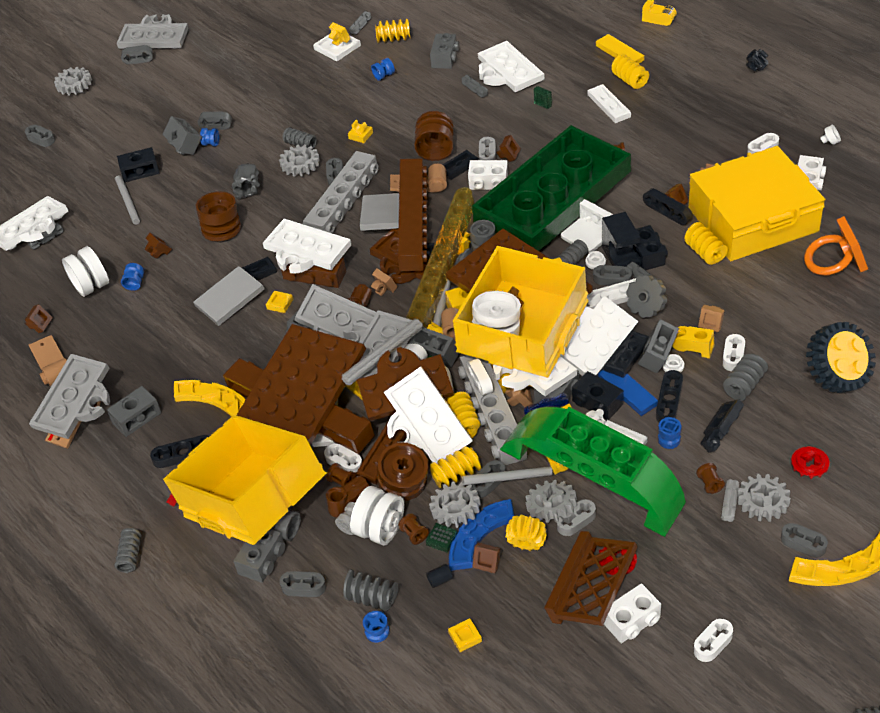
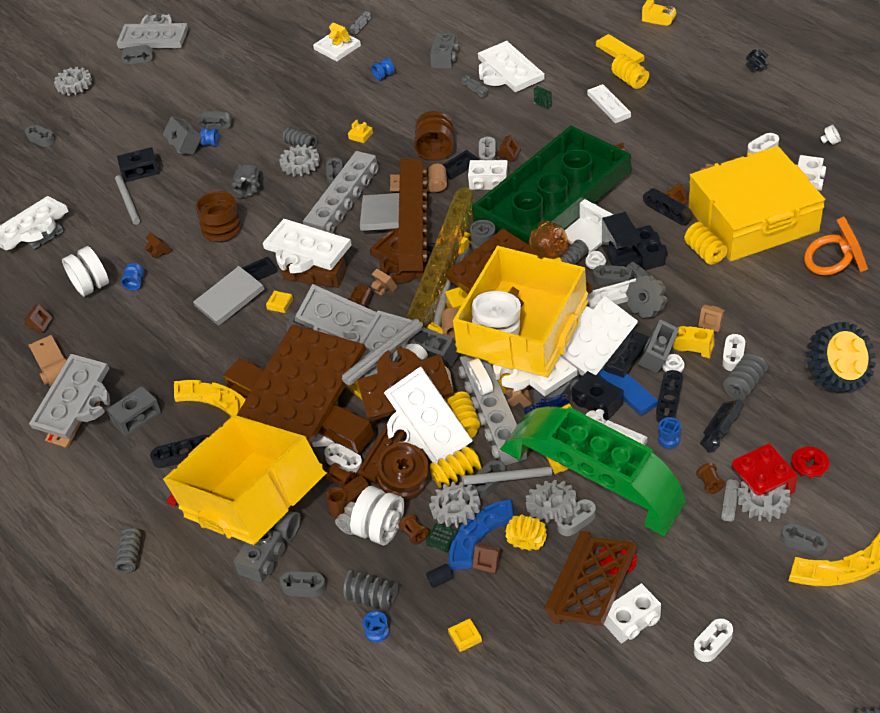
(392, 30): yellow piece -> none
(549, 239): none -> clear orange cylinder
(765, 470): none -> red bracket

